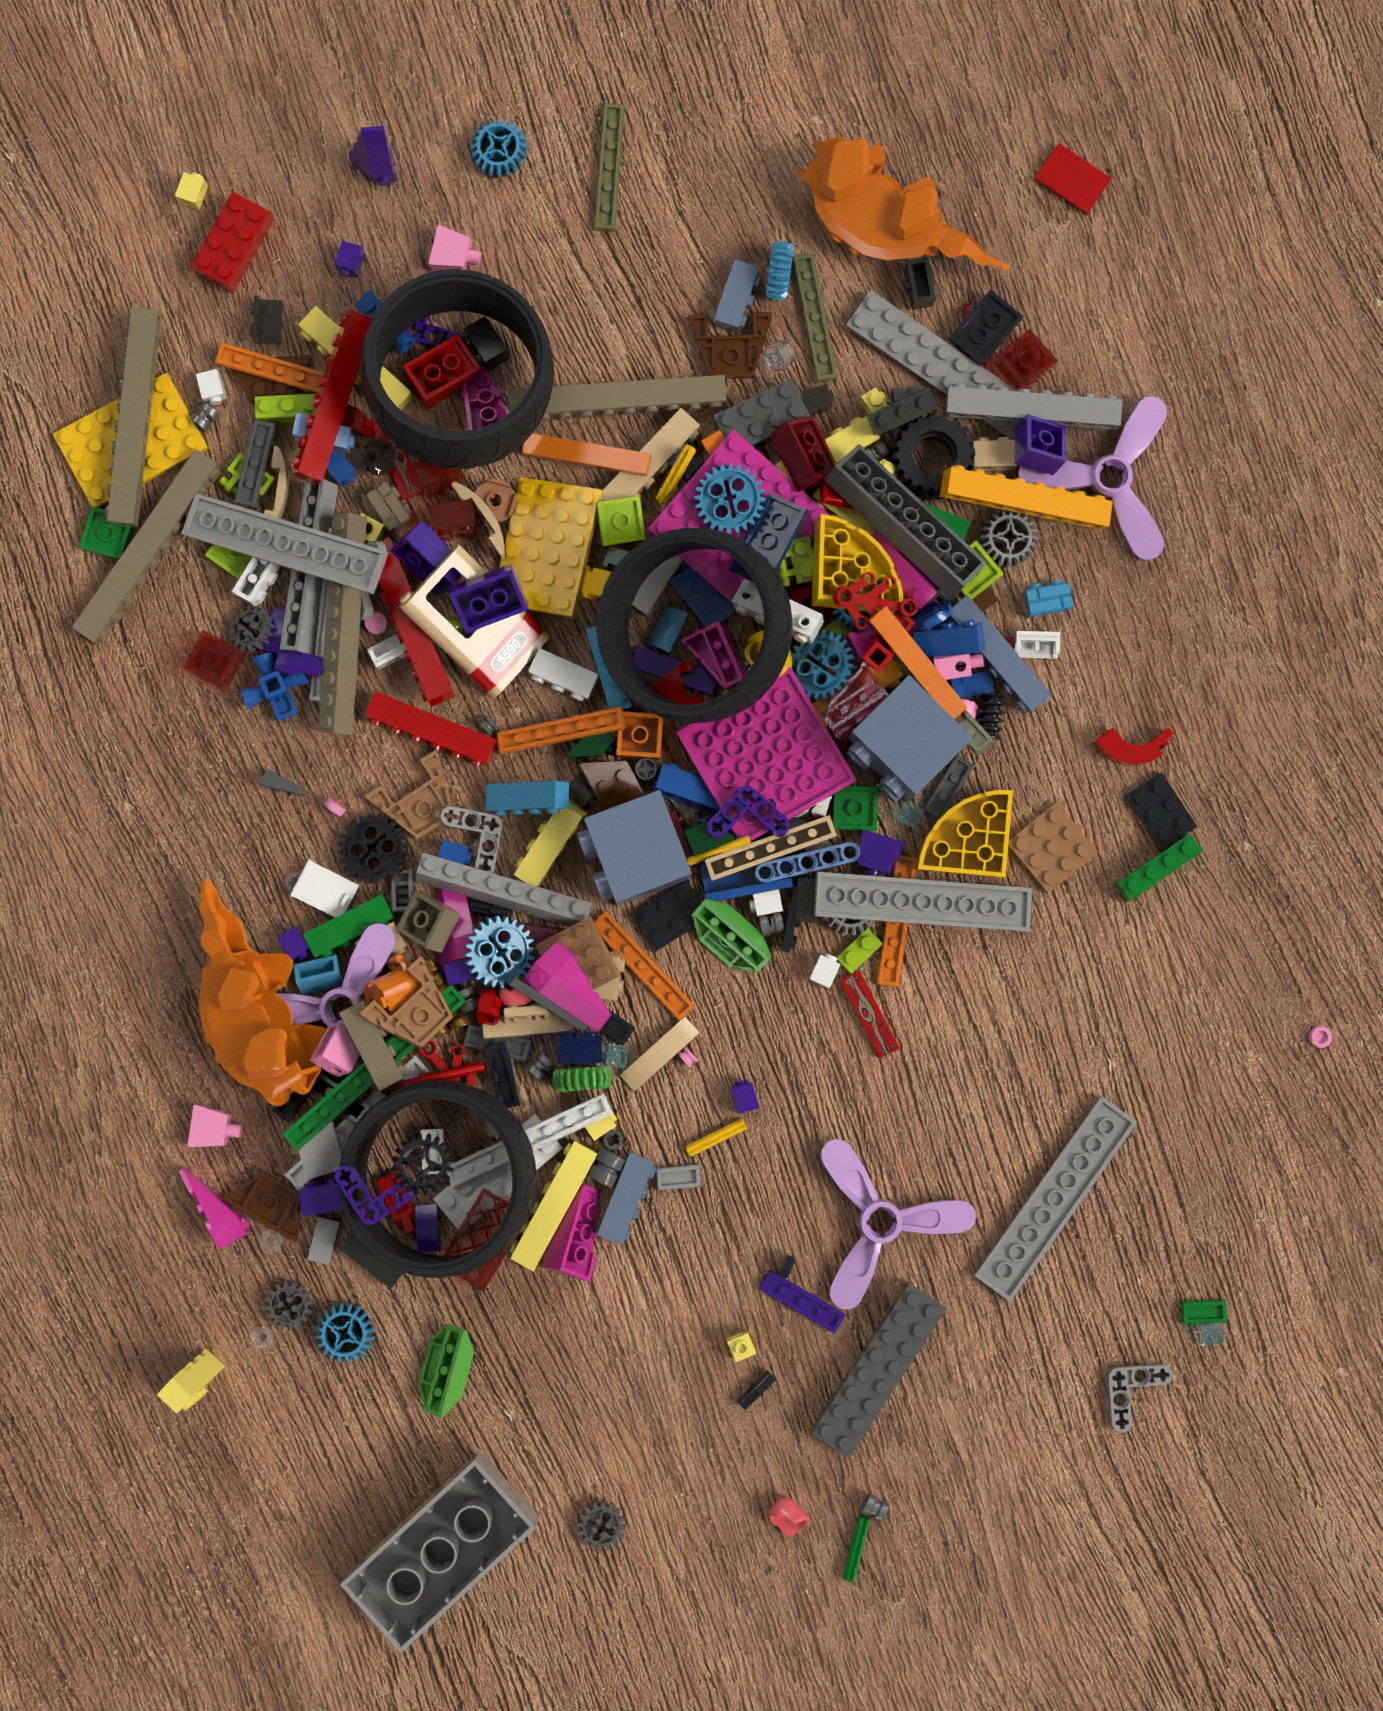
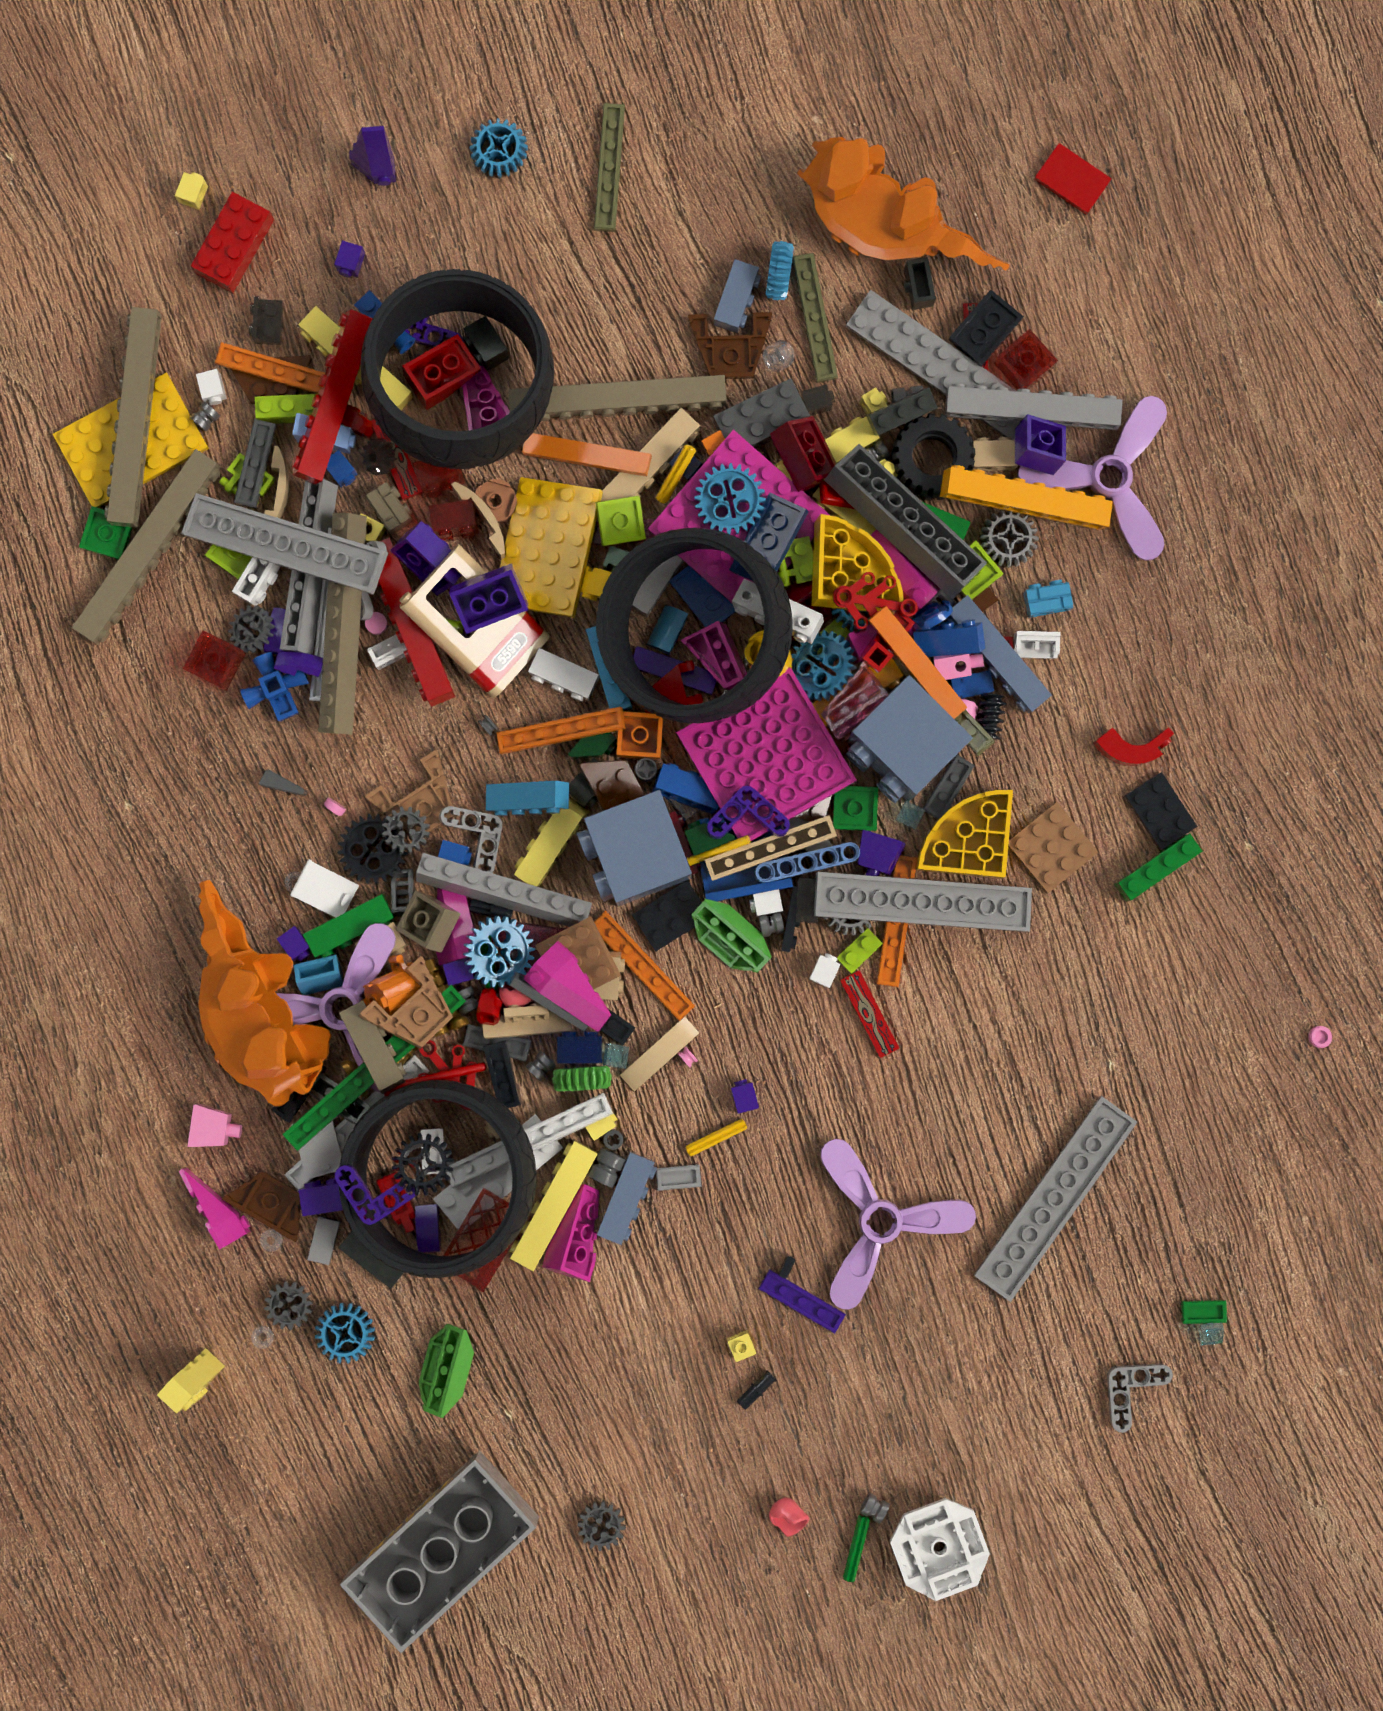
(336, 1051): bright pink torso -> none
(416, 837): none -> dark grey gear
(431, 728): red brick -> none
(452, 251): bright pink torso -> none
(877, 1369): dark grey brick -> none
(943, 1571): none -> white piece

